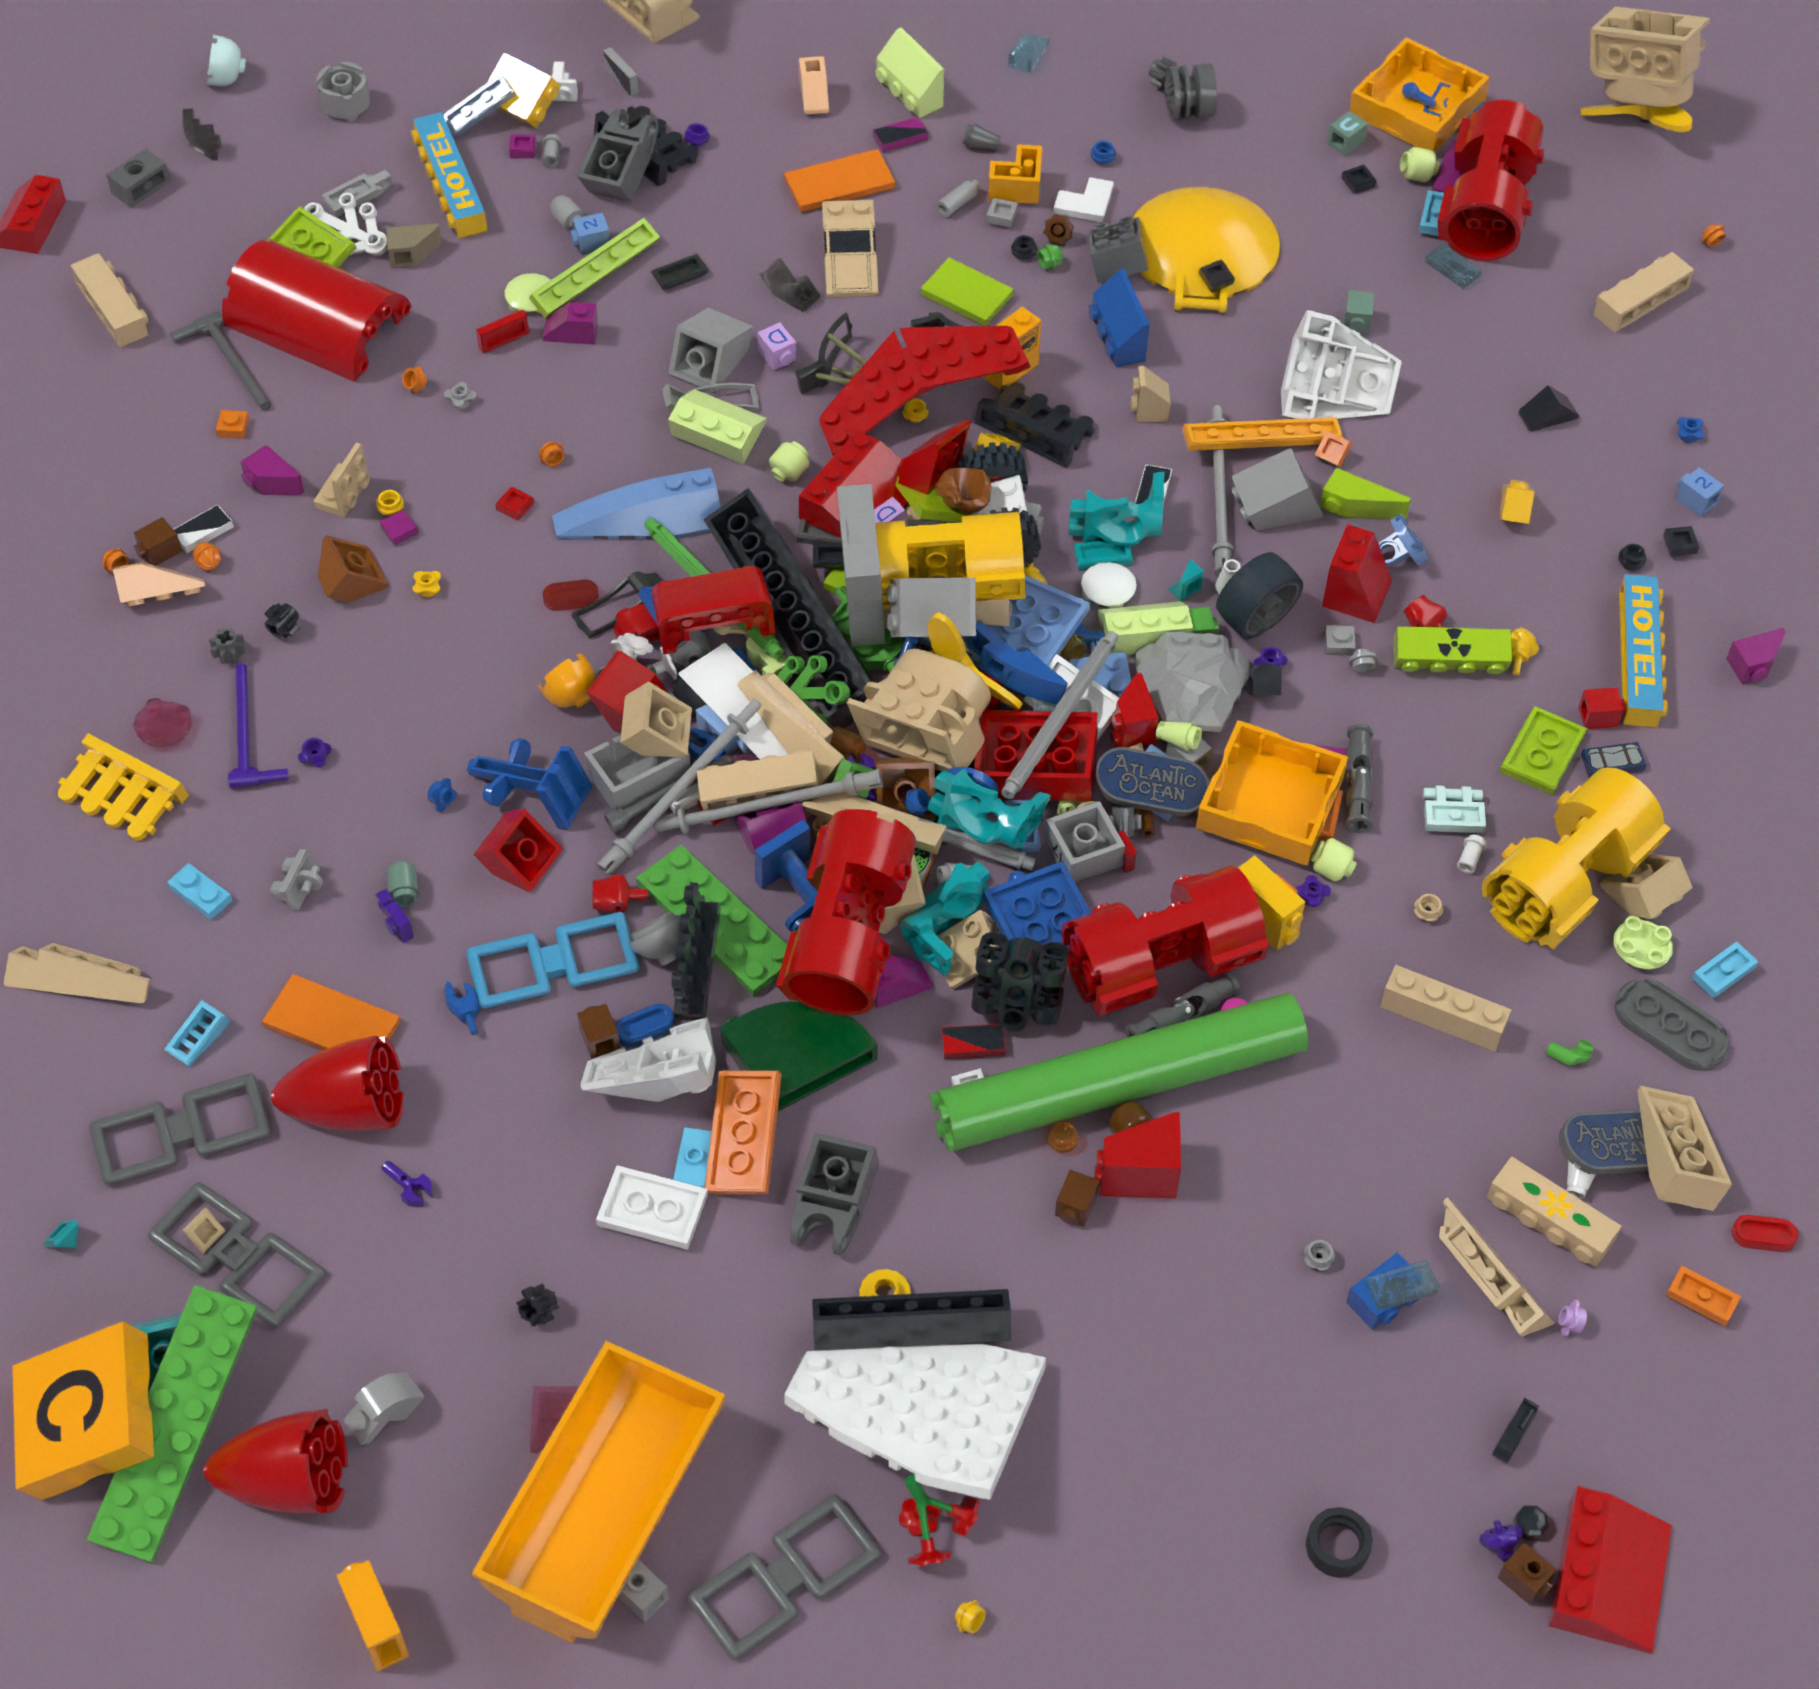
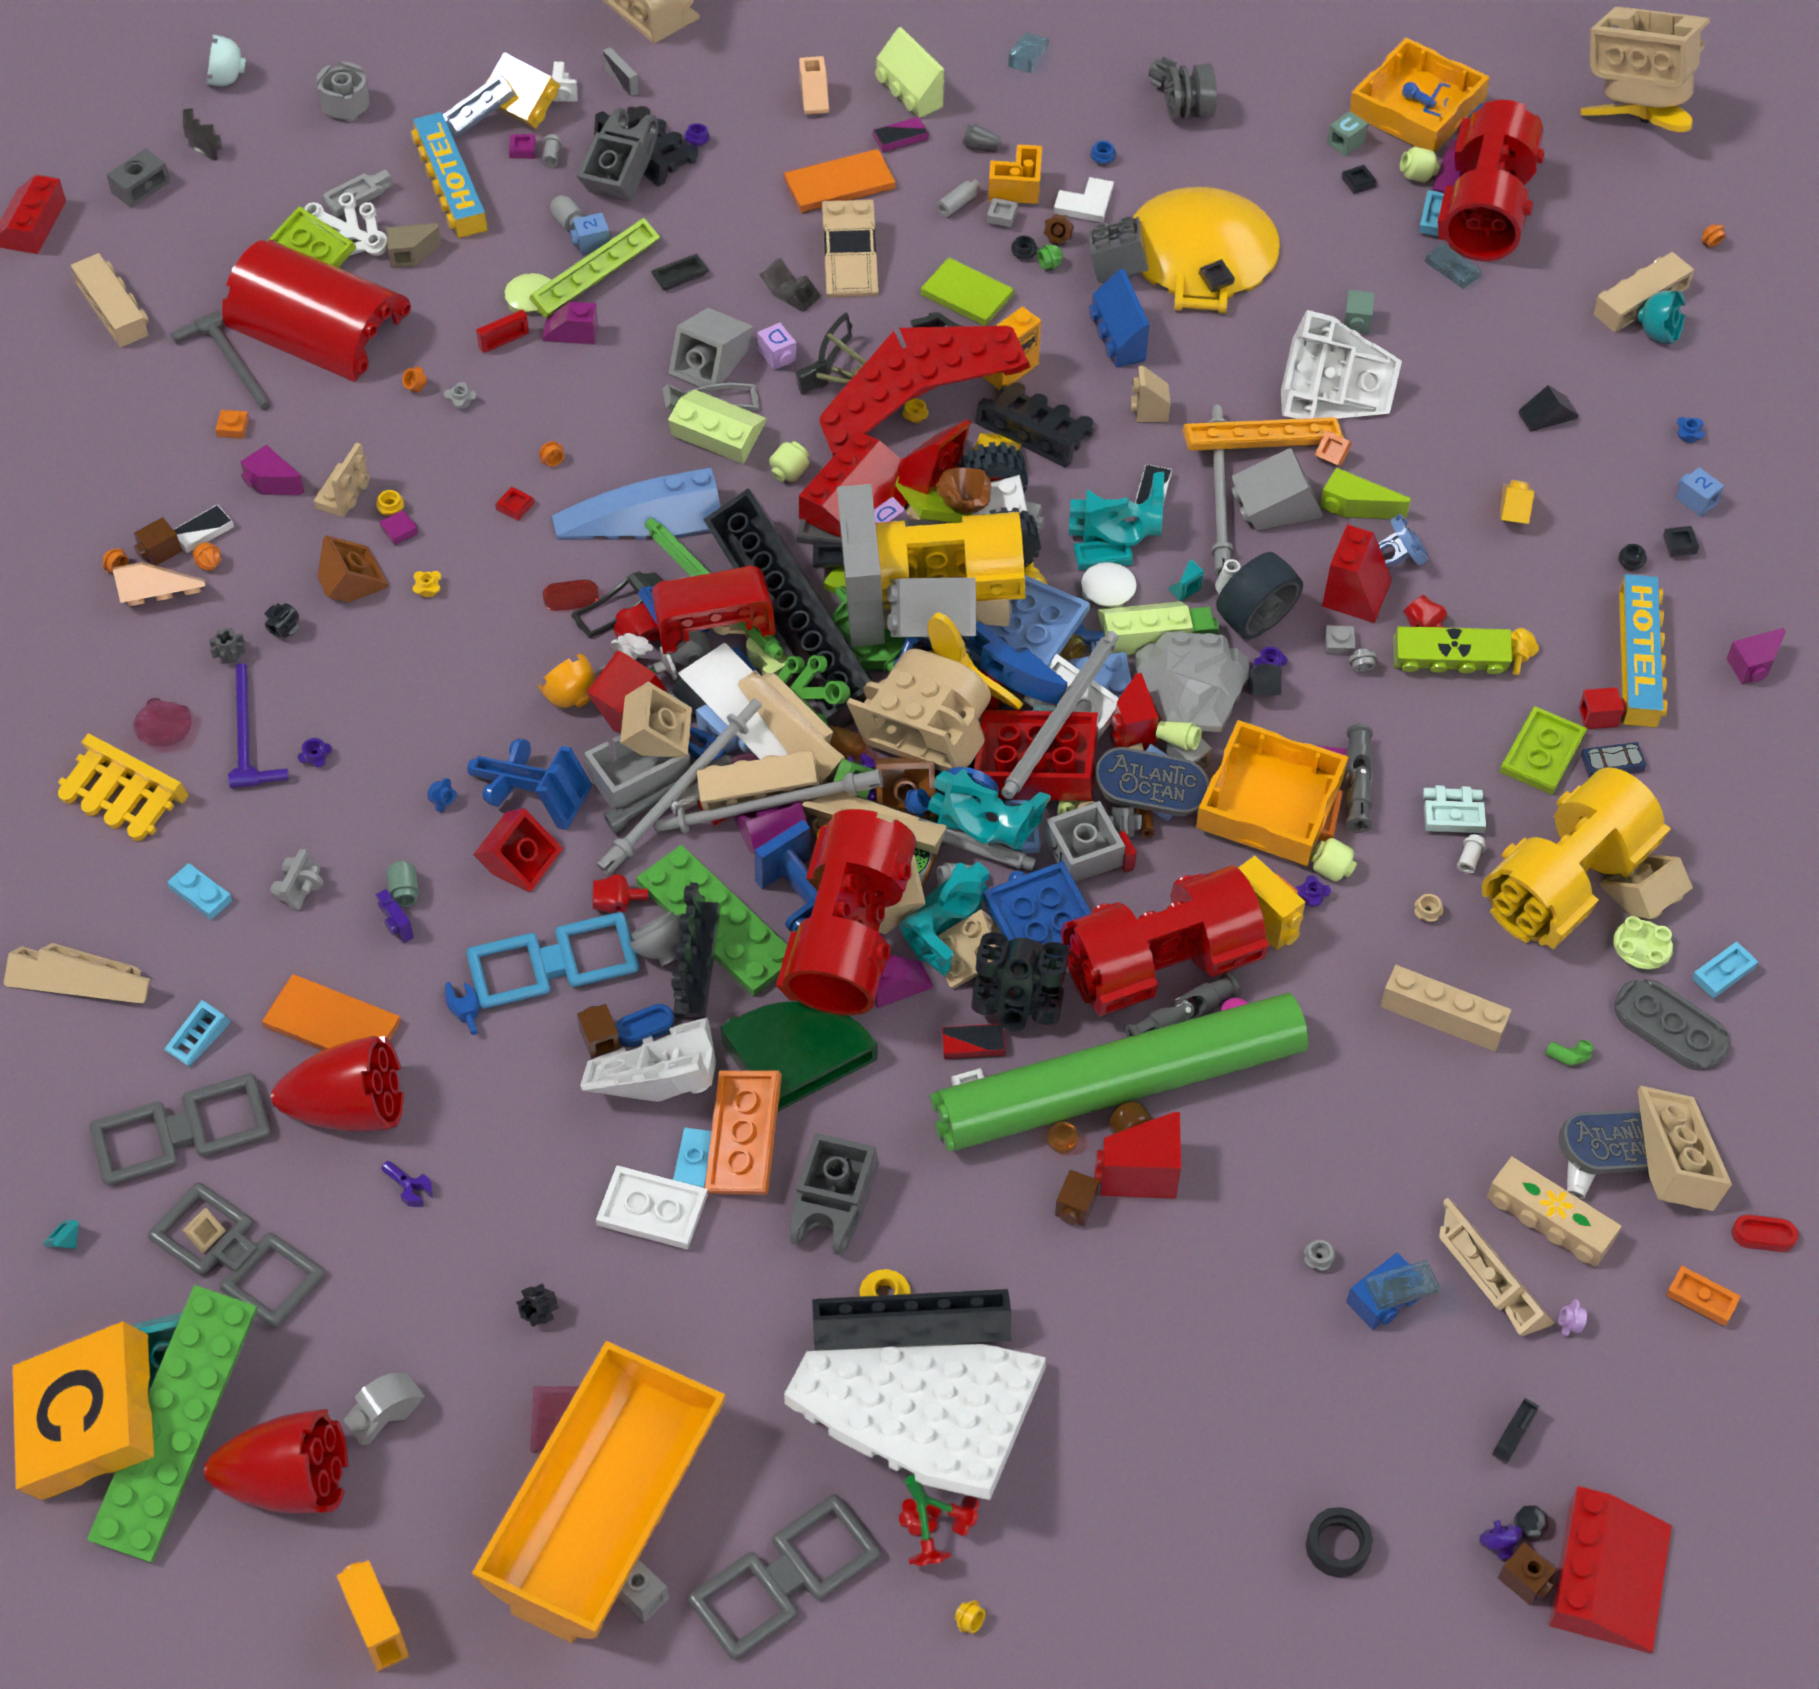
(1662, 316): none -> teal cylinder

